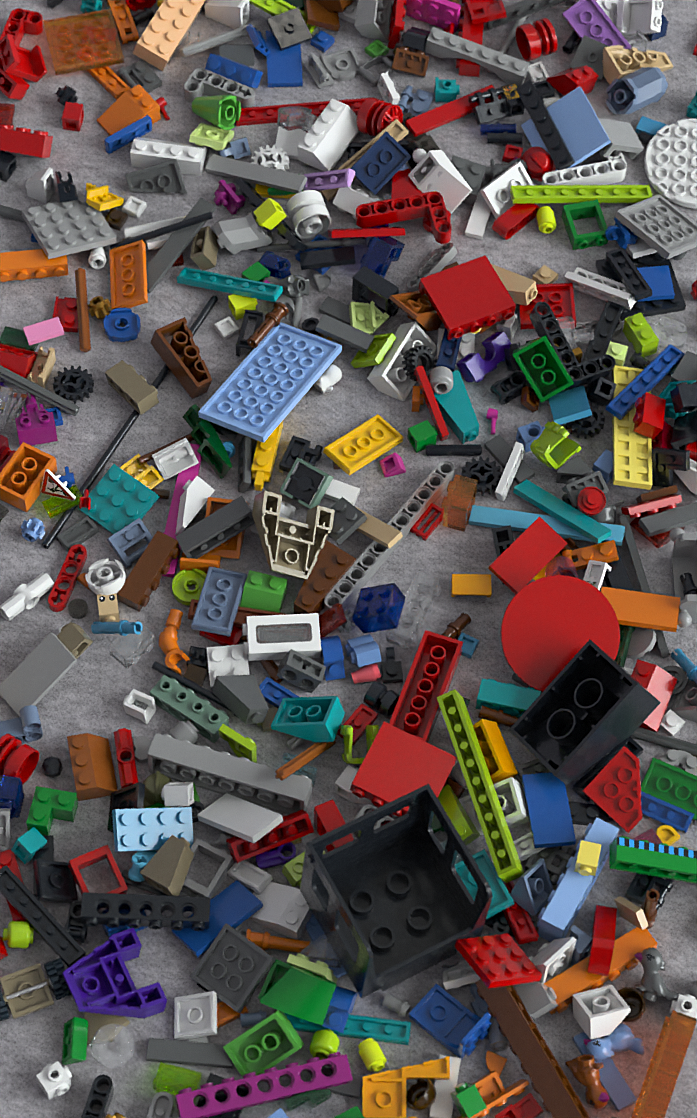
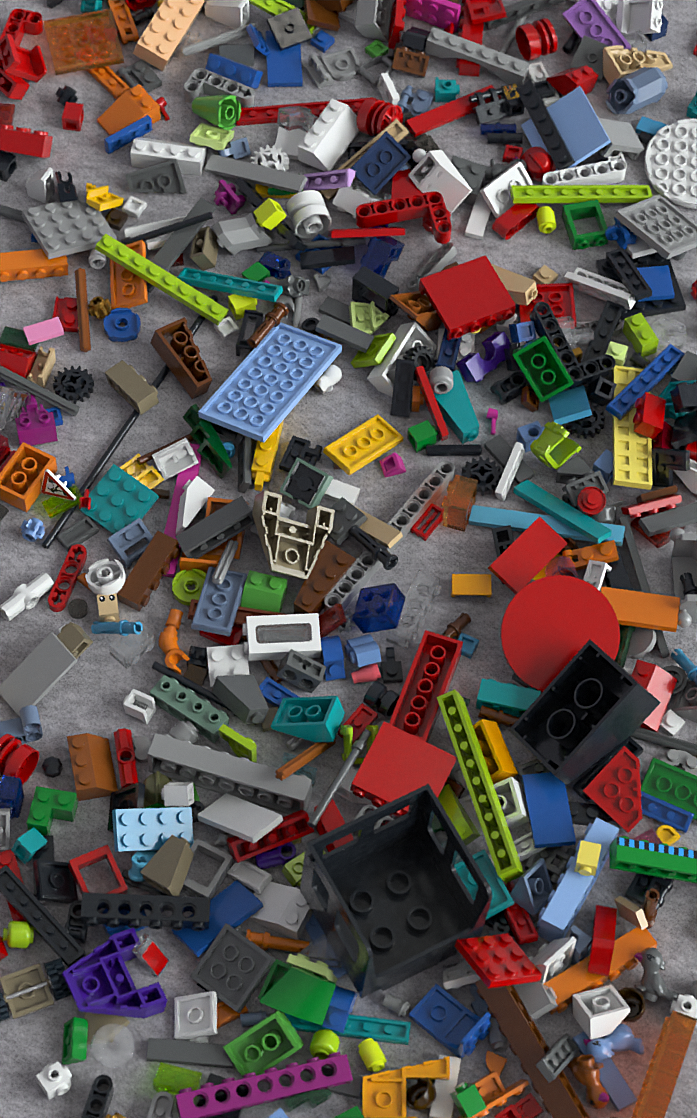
(150, 955): none -> tile
(161, 279): none -> lime plate
(224, 562): none -> light grey axle
(357, 749): none -> dark grey bar
(379, 552): none -> black pin
(402, 388): none -> black tile
(522, 331): none -> blue brick
(557, 1057): none -> dark grey tile

